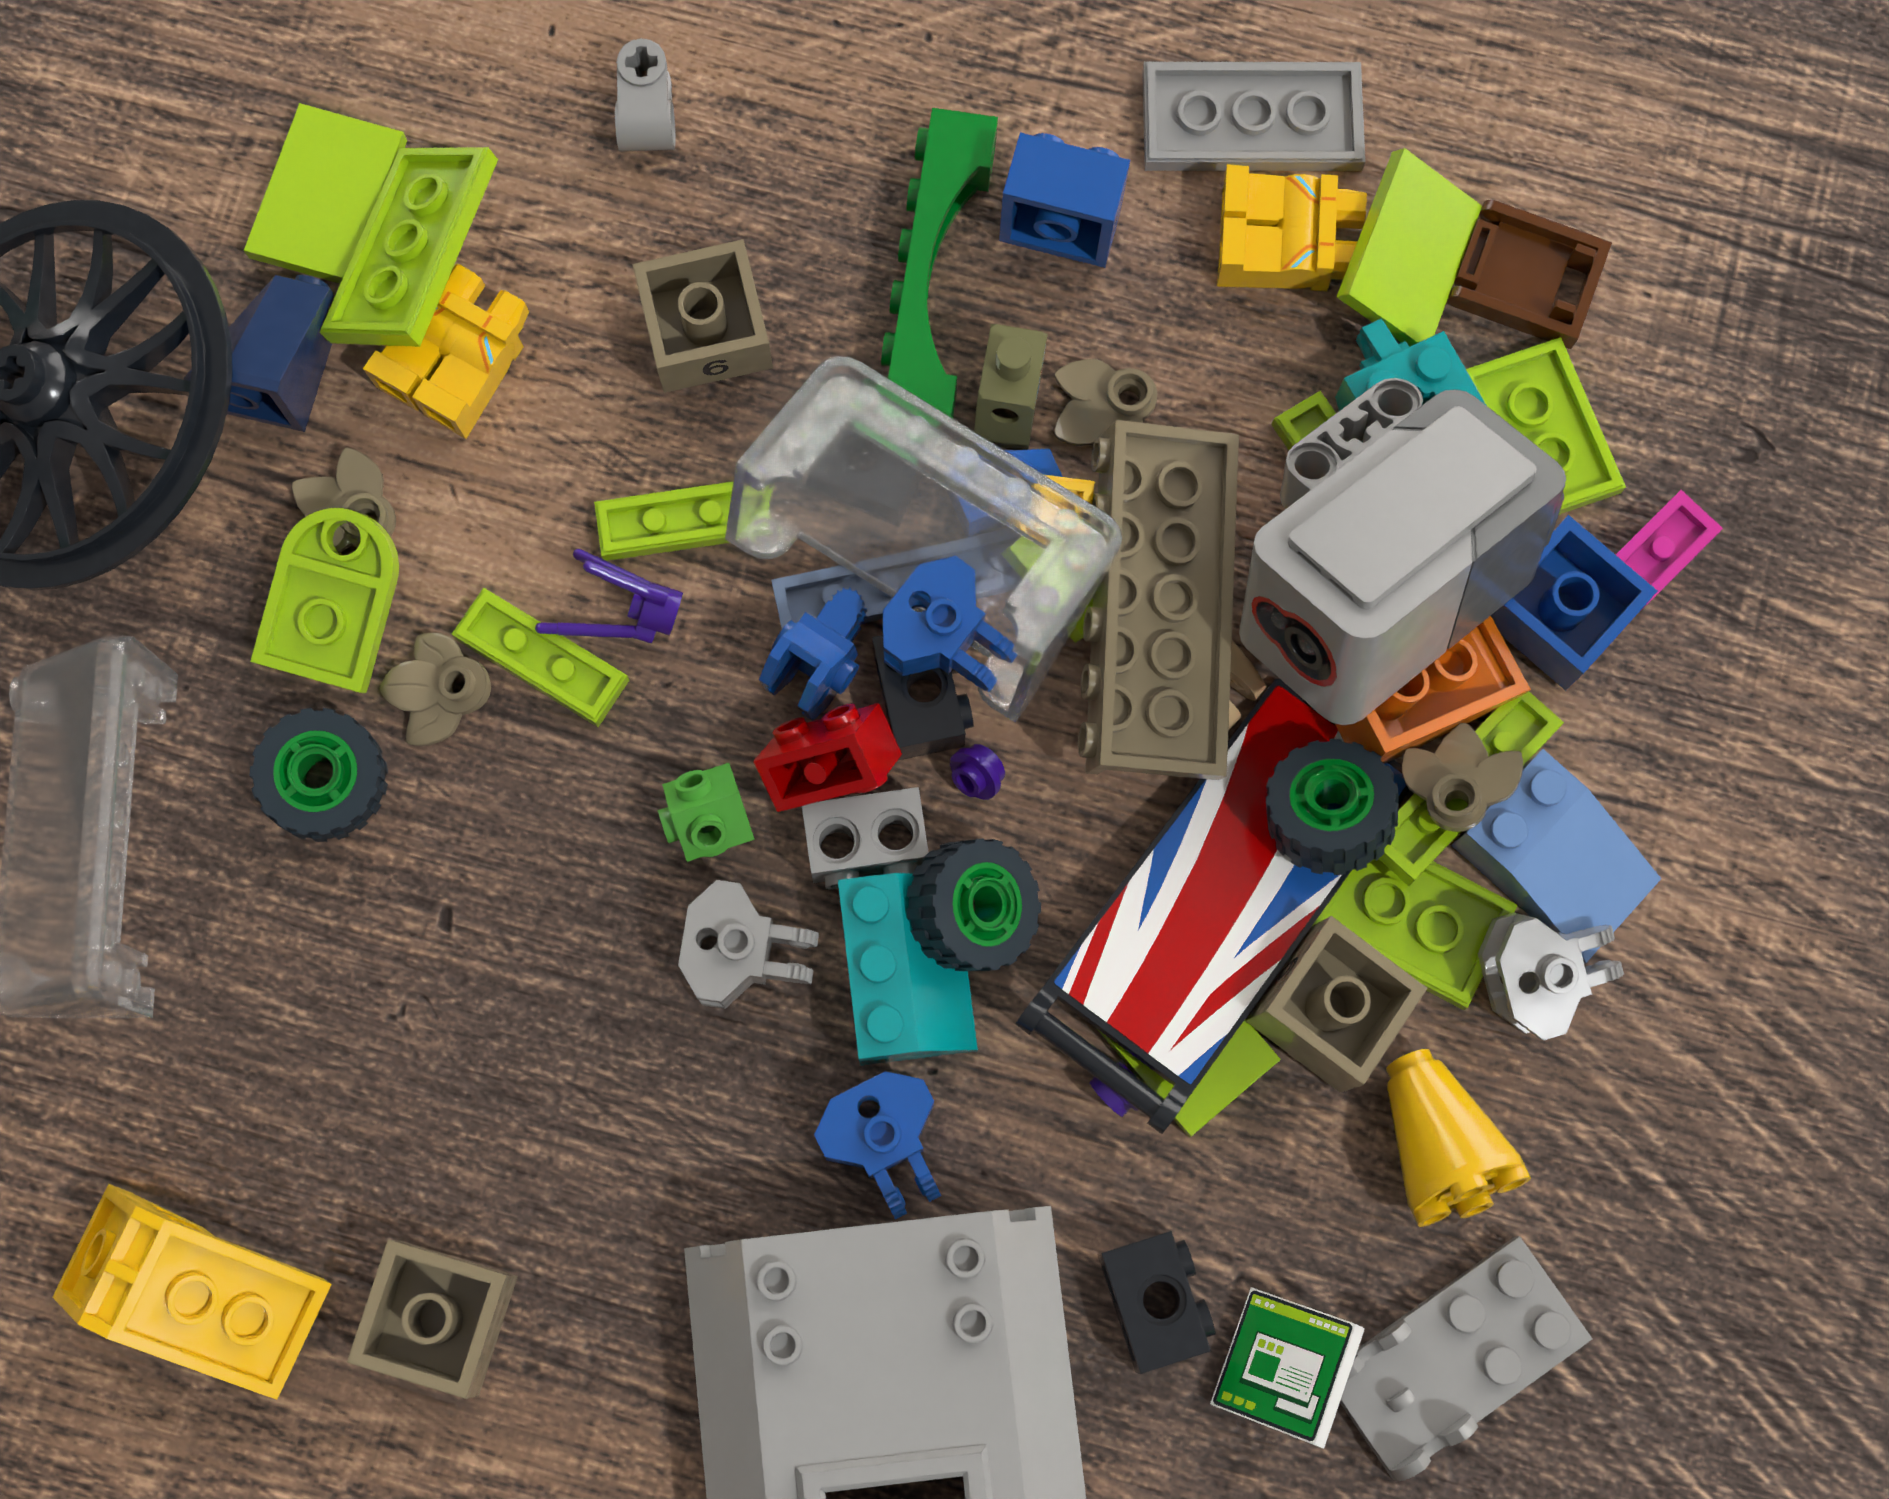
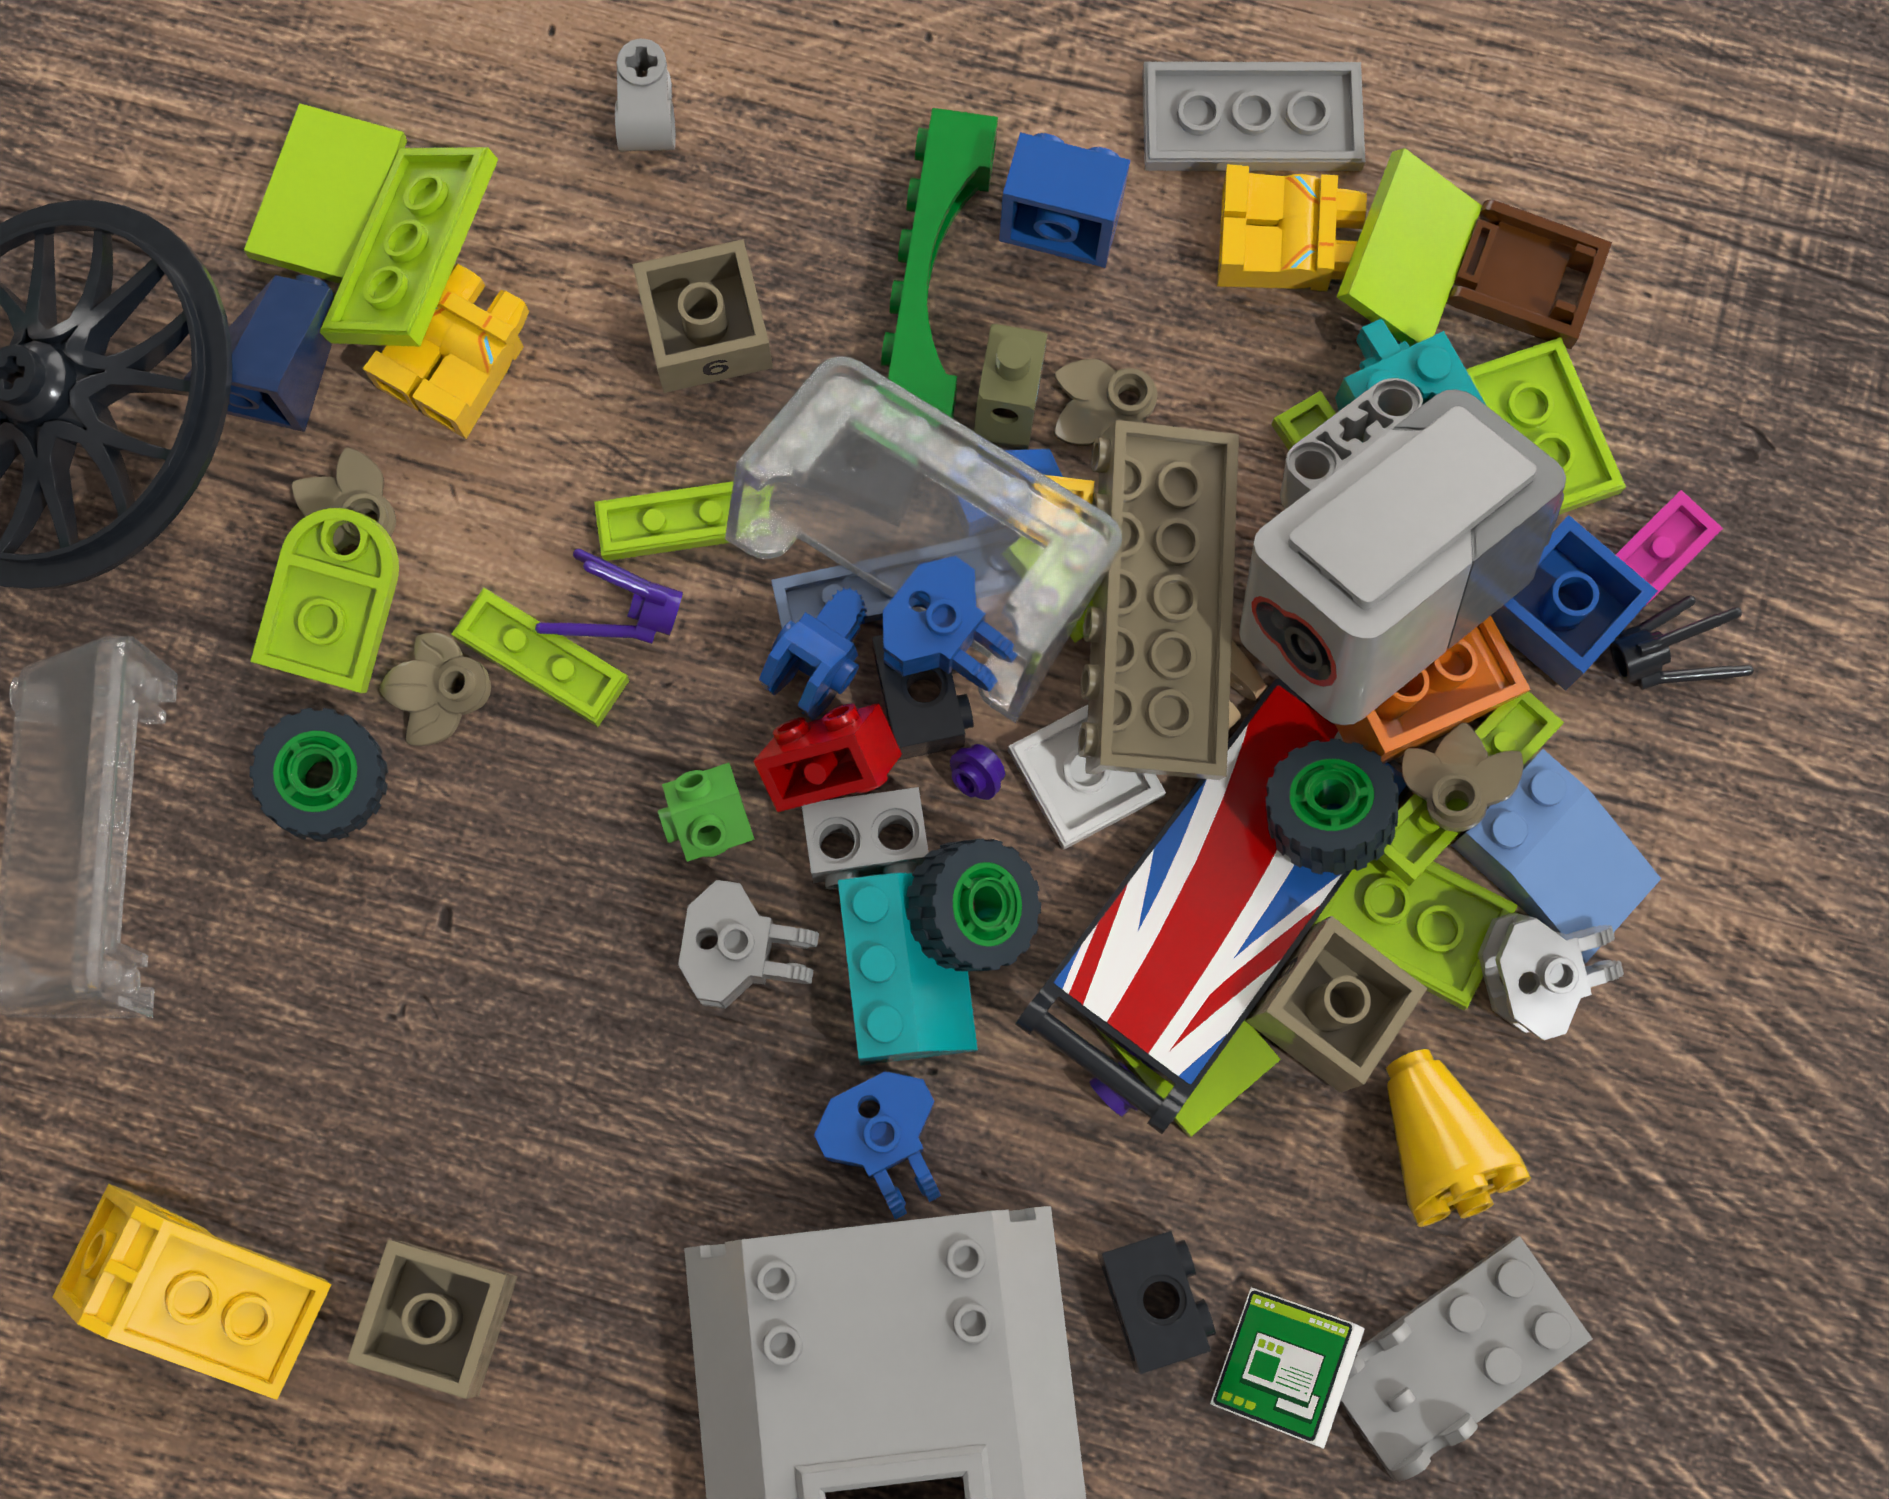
(1067, 796): none -> white tile
(1642, 654): none -> black plant

